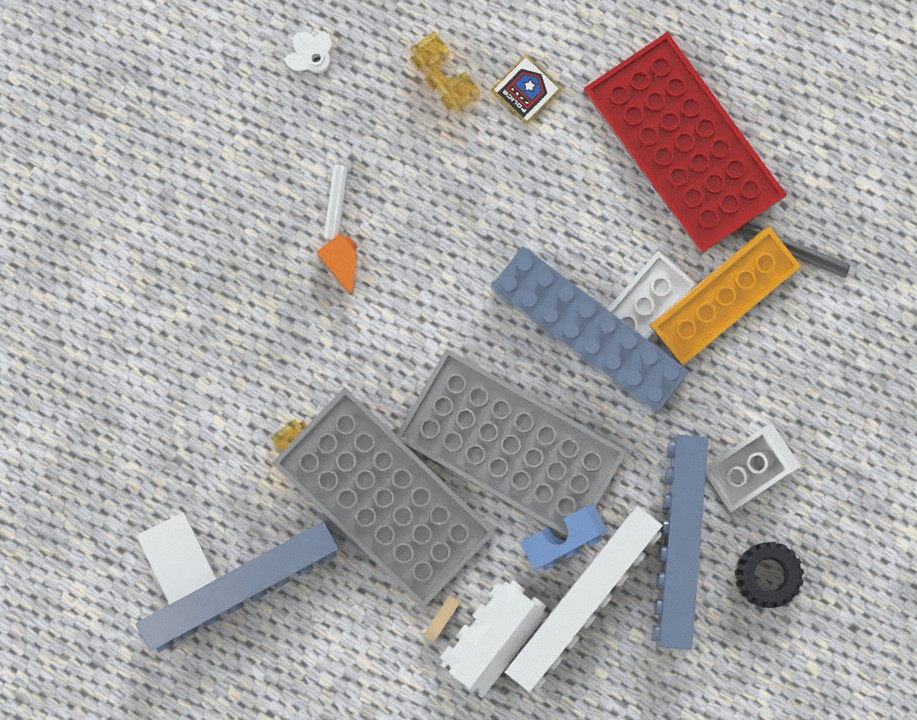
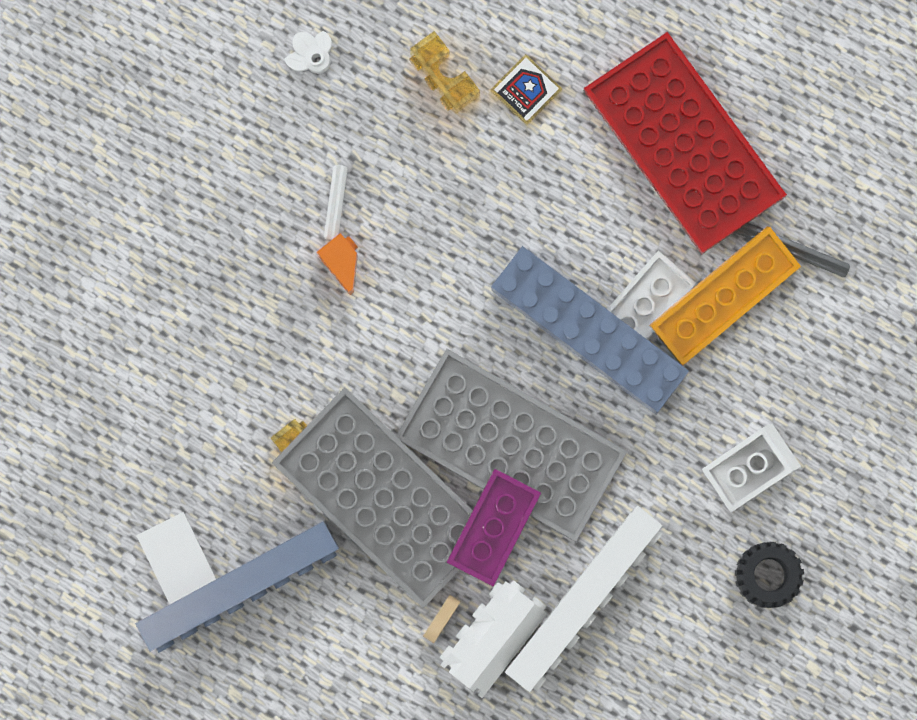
(493, 527): none -> magenta plate
(583, 528): medium blue arch -> none
(681, 542): sand blue brick -> none

